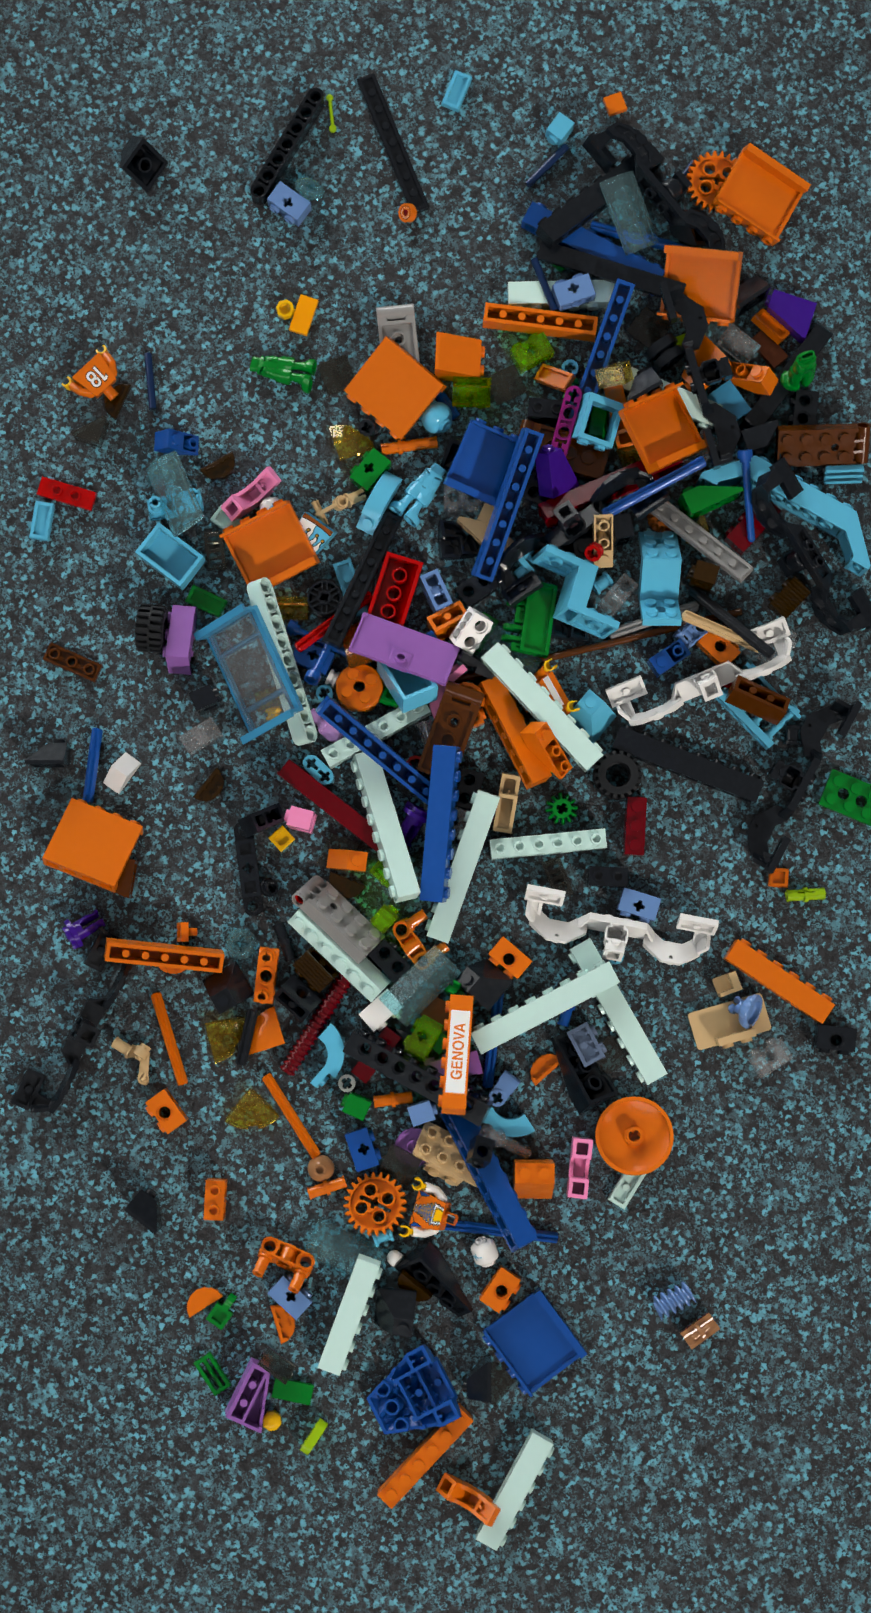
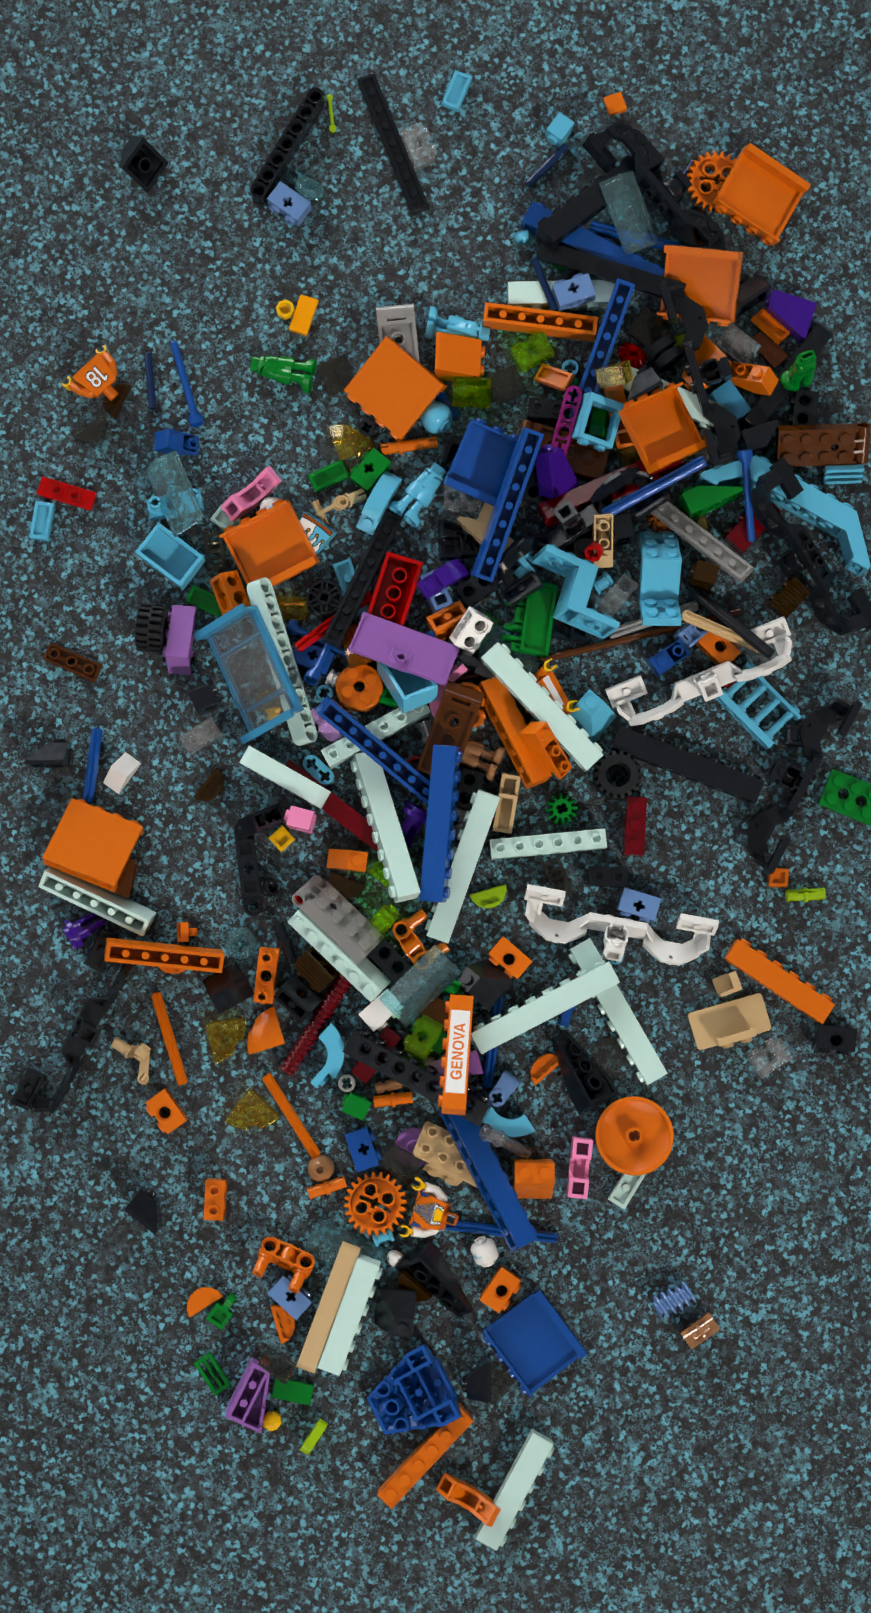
(98, 901): none -> light aqua brick
(195, 418): none -> blue piece
(220, 468): dark brown tile -> none
(229, 591): none -> orange brick
(246, 1036): black axle -> none
(284, 777): none -> light aqua beam
(328, 476): none -> green tile
(328, 1307): none -> tan beam
(389, 1085): none -> medium nougat axle
(407, 212): orange tile -> none
(419, 156): none -> clear brick
(422, 1112): medium blue brick -> none
(442, 578): none -> dark purple arch
(455, 326): none -> medium azure piece
(475, 750): none -> medium nougat piece
(483, 1144): black brick -> none
(489, 898): none -> lime tile
(522, 236): none -> medium azure hinge
(586, 1044): sand blue bracket -> none
(636, 360): none -> red gear
(747, 1010): medium blue hair -> none
(757, 700): reddish brown brick -> none

